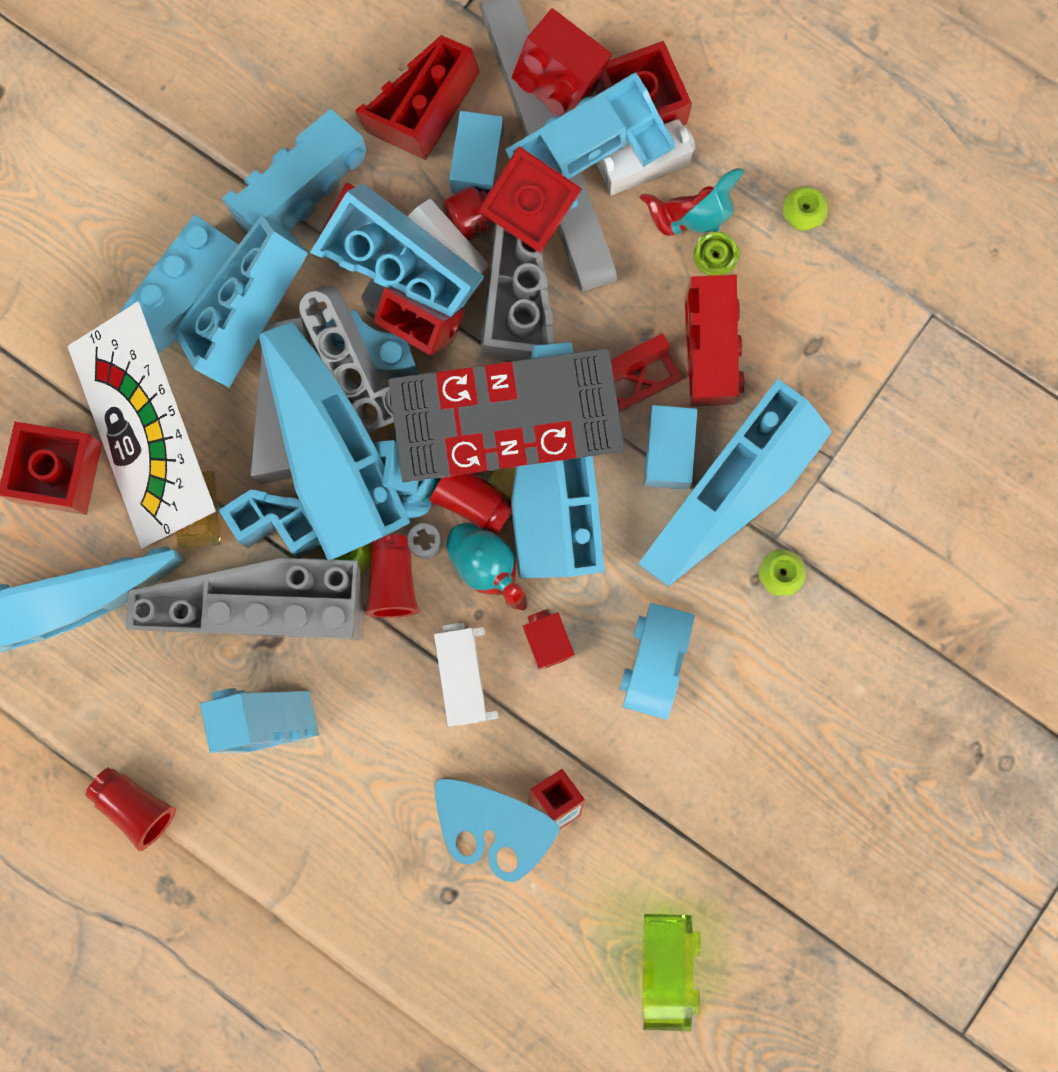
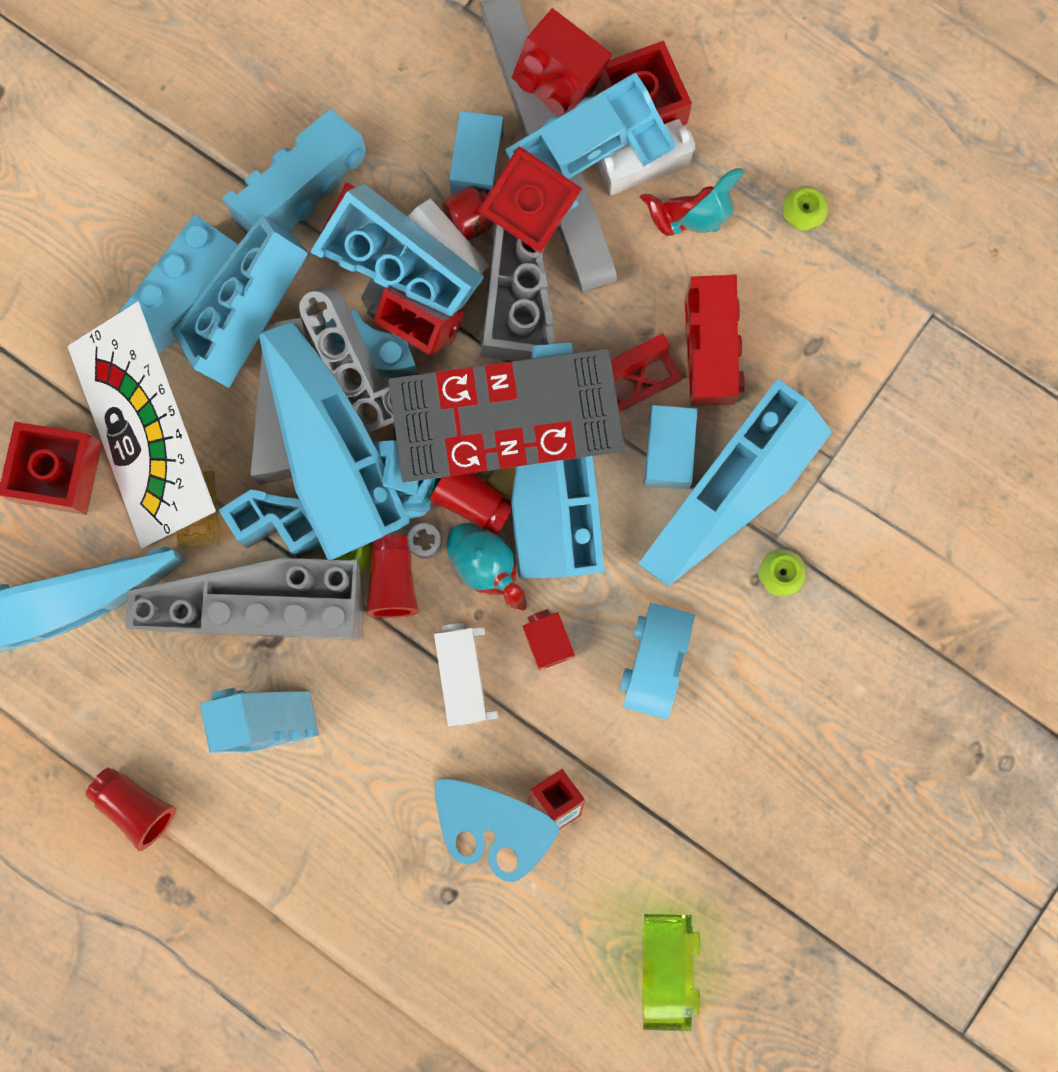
(423, 99): red wedge -> none
(716, 243): lime plate -> none

